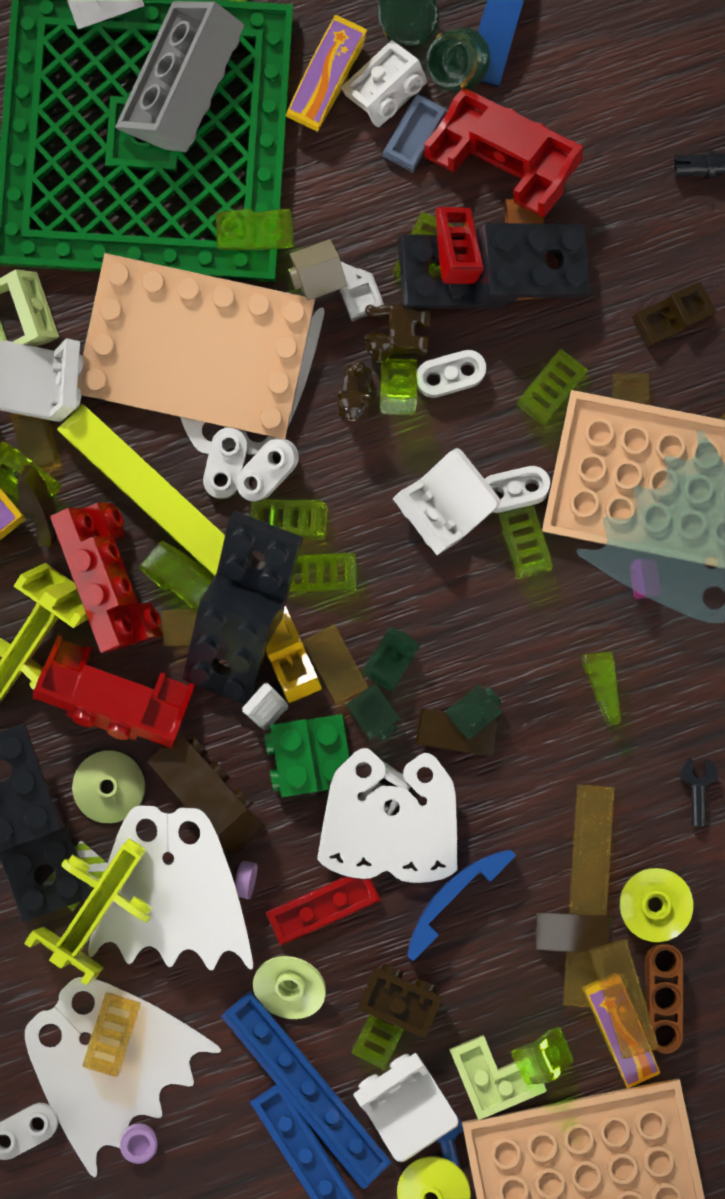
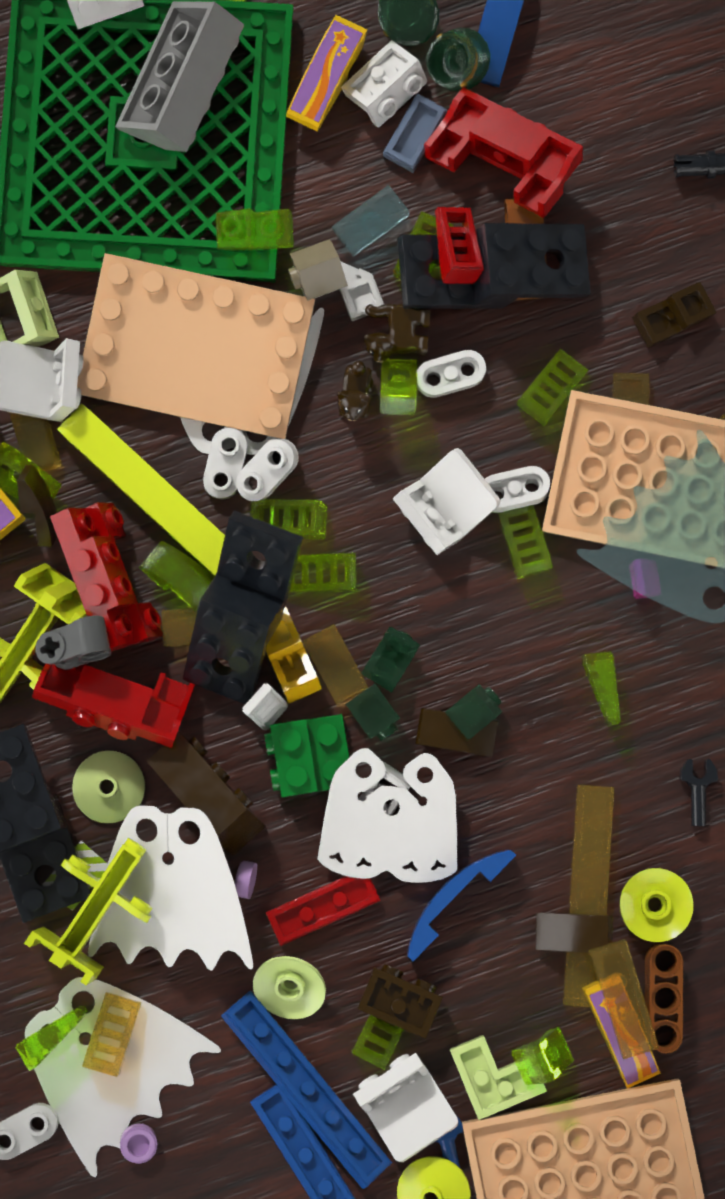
(42, 1042): none -> clear neon green slope
(75, 643): none -> dark grey piece
(371, 220): none -> clear light blue plate

